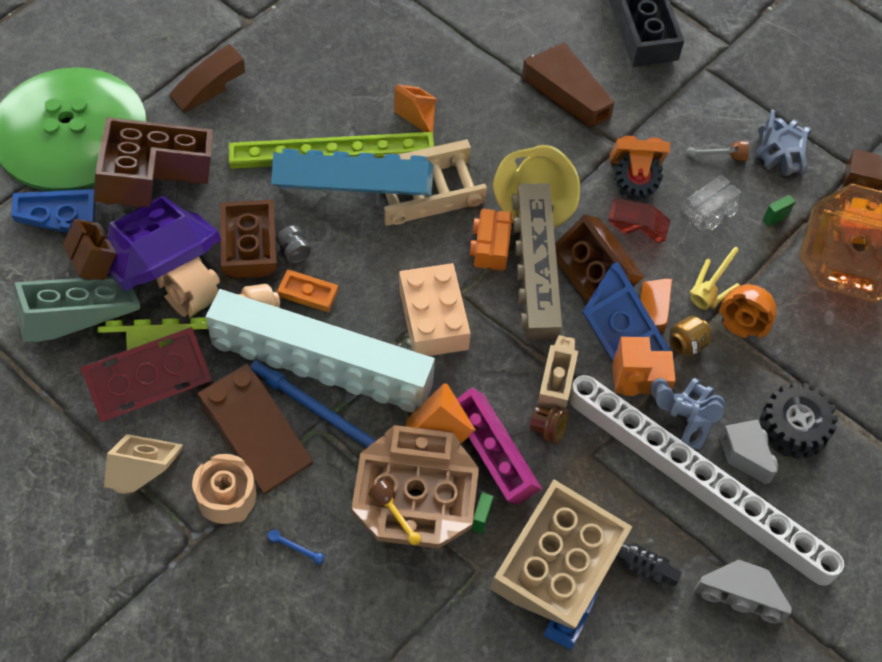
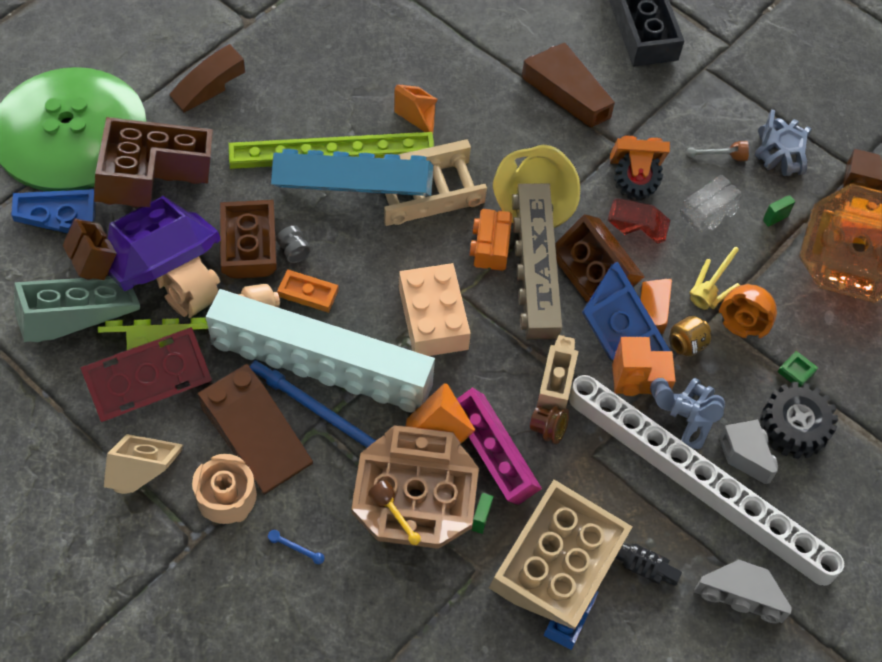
(797, 369): none -> green tile

